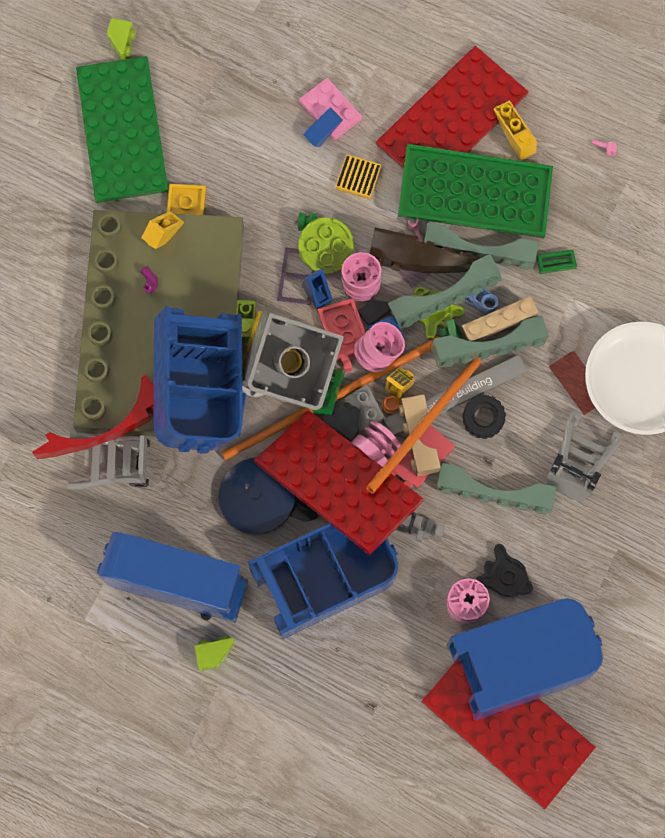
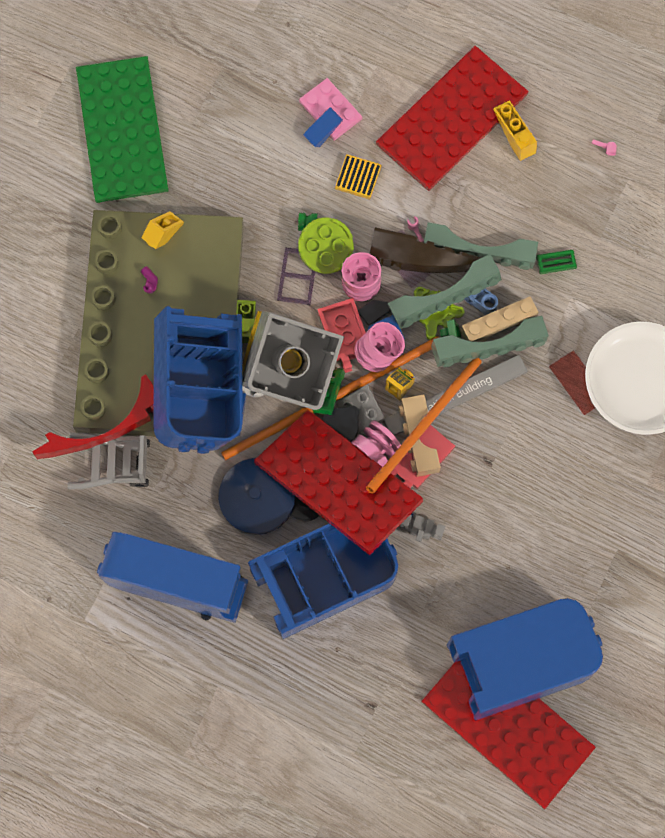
(120, 36): lime slope -> none
(186, 199): yellow tile -> none
(212, 654): lime slope -> none
(317, 288): blue slope -> none
(390, 404): orange plate -> none
(456, 480): sand green arch -> none
(463, 611): bright pink wheel -> none
(475, 191): green plate -> none
(490, 403): black tyre -> none
(505, 575): black tile -> none
(569, 484): light grey hand -> none

